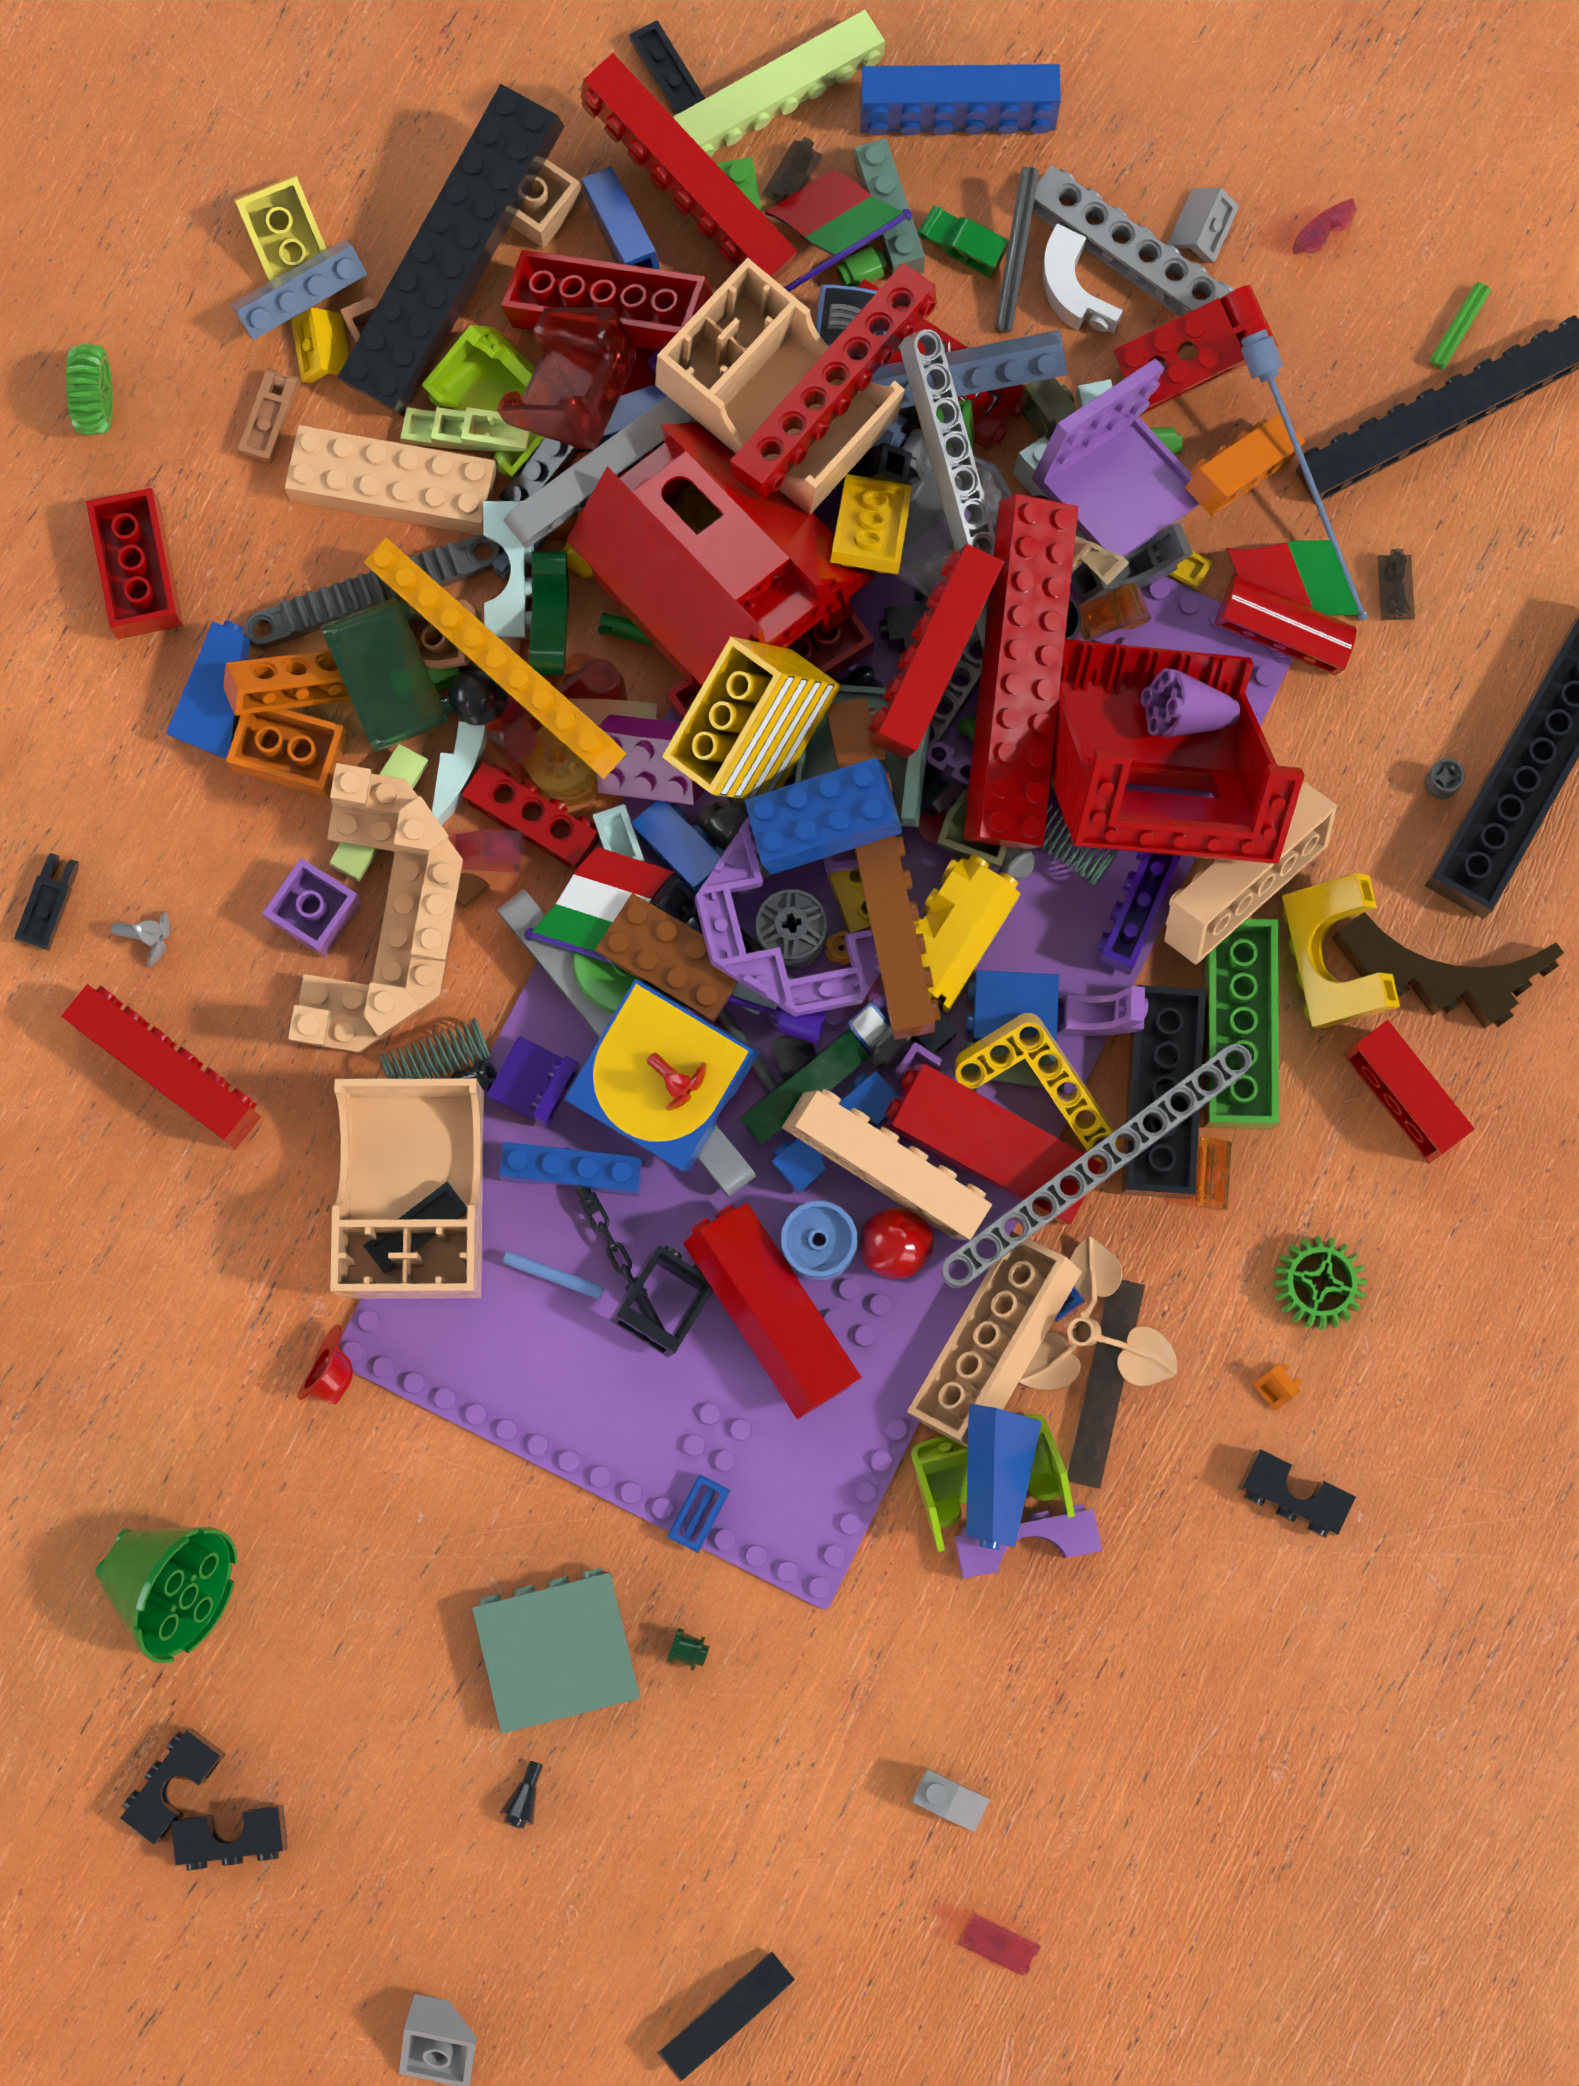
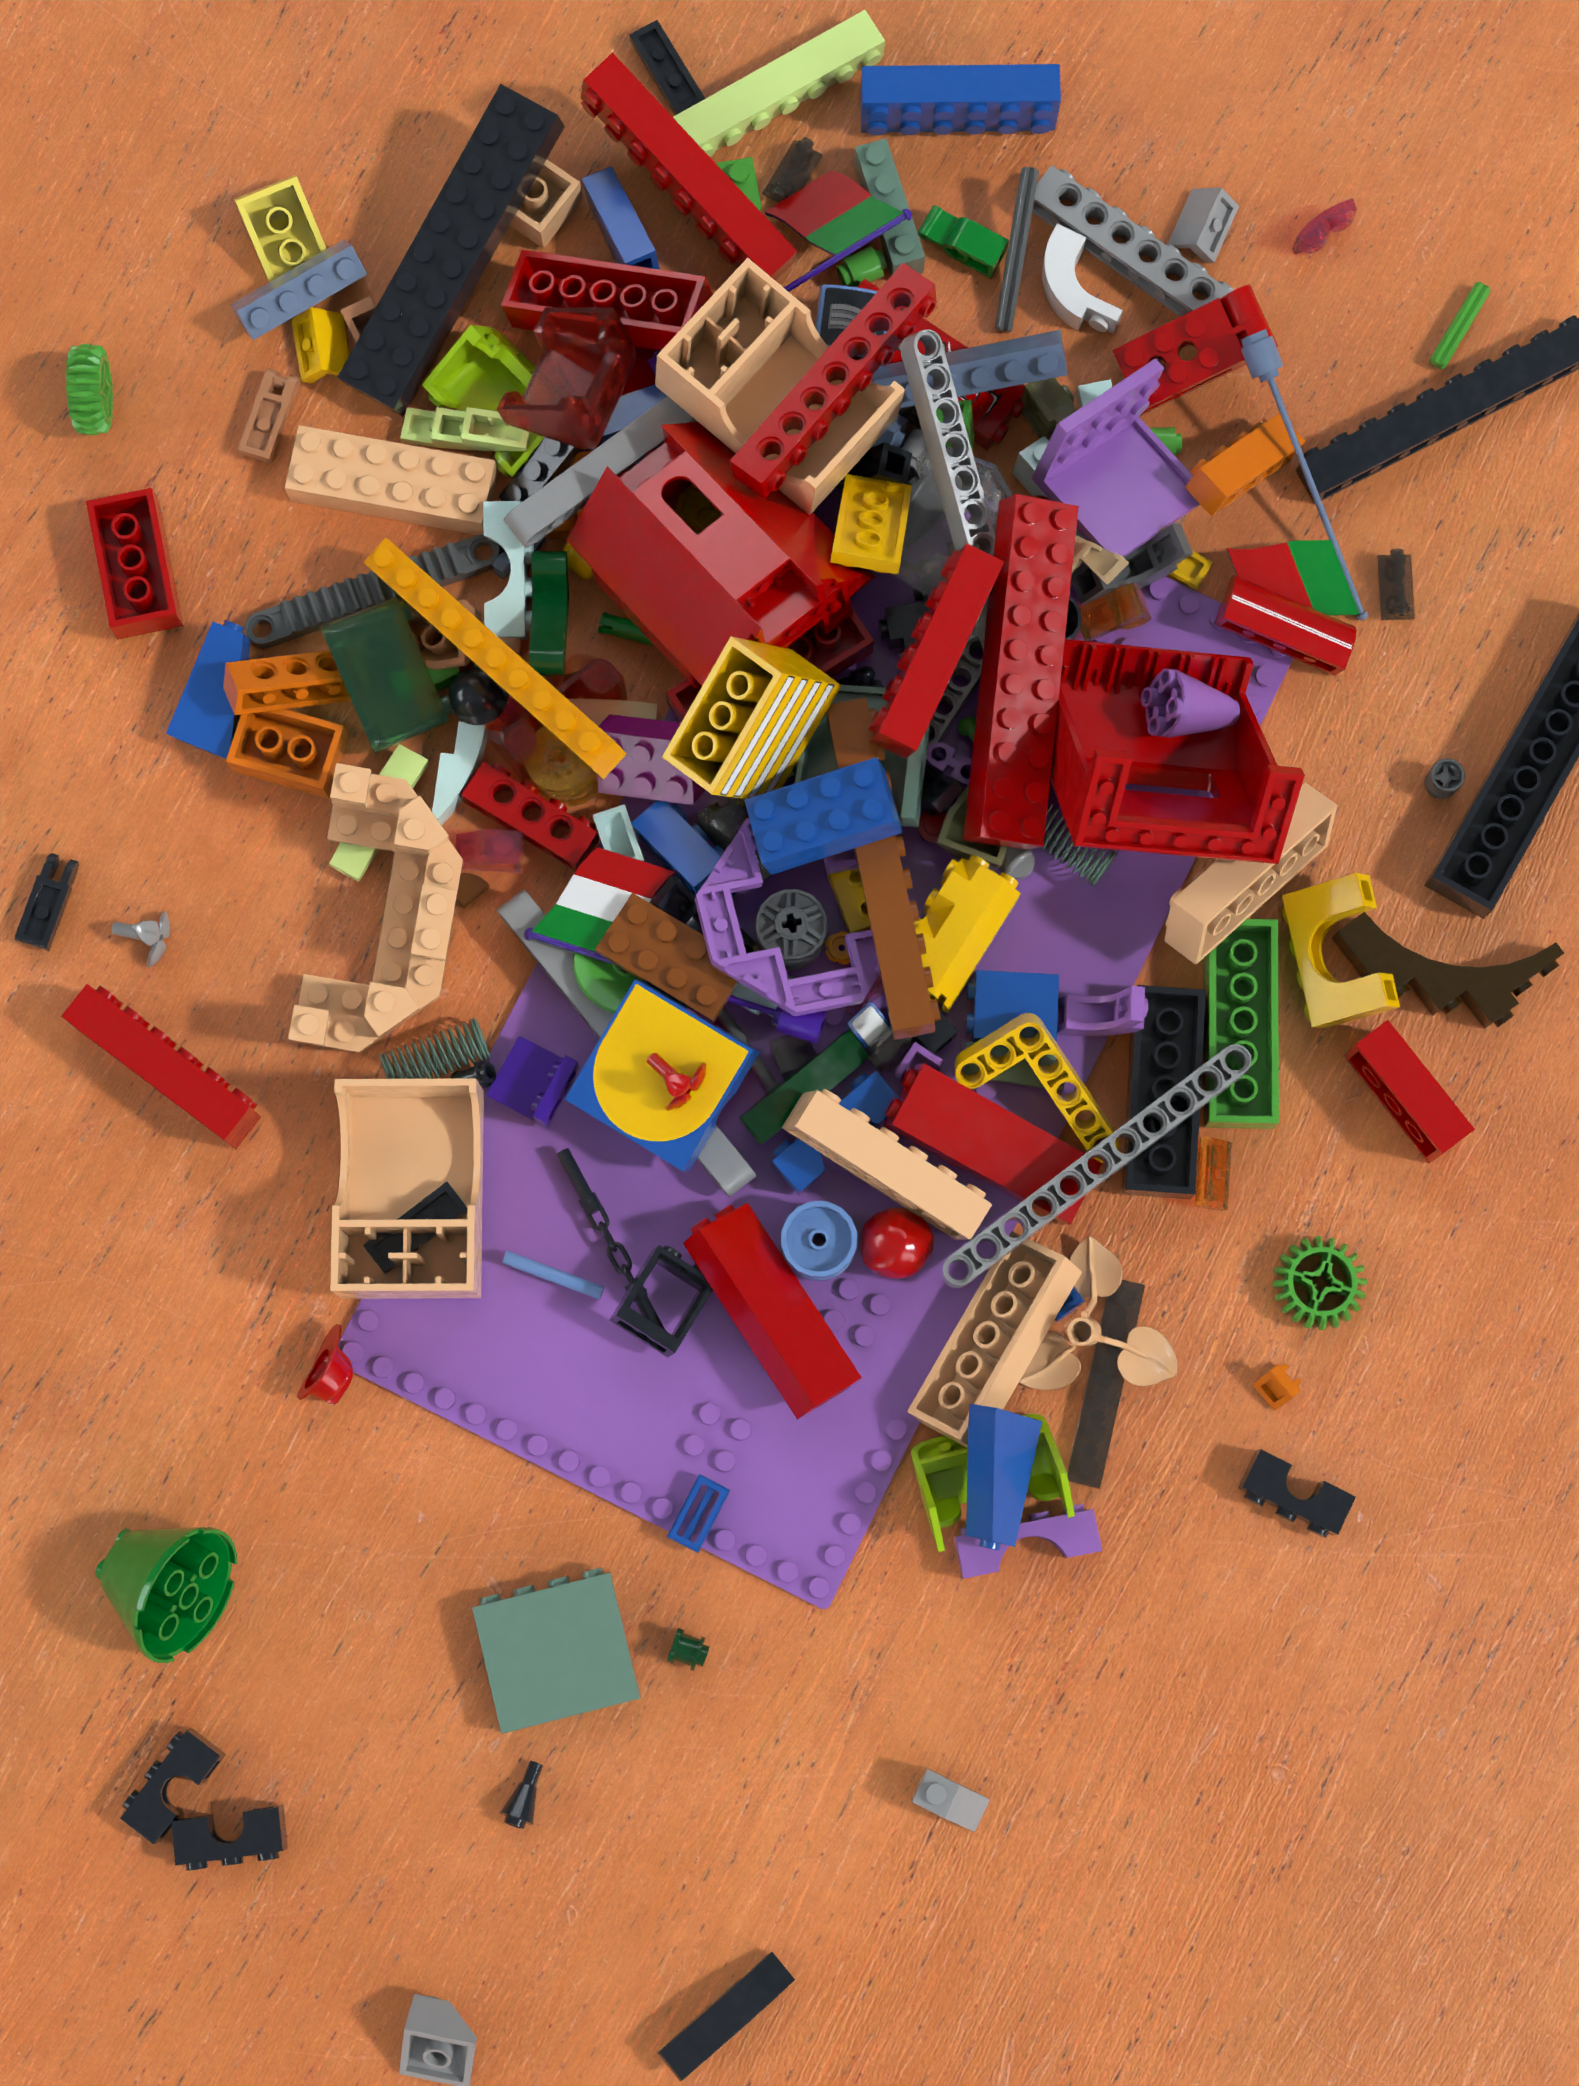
(312, 907): medium lavender brick -> none
(571, 1167): blue arch -> none
(999, 1943): clear pink hinge -> none
(1137, 912): dark purple brick -> none

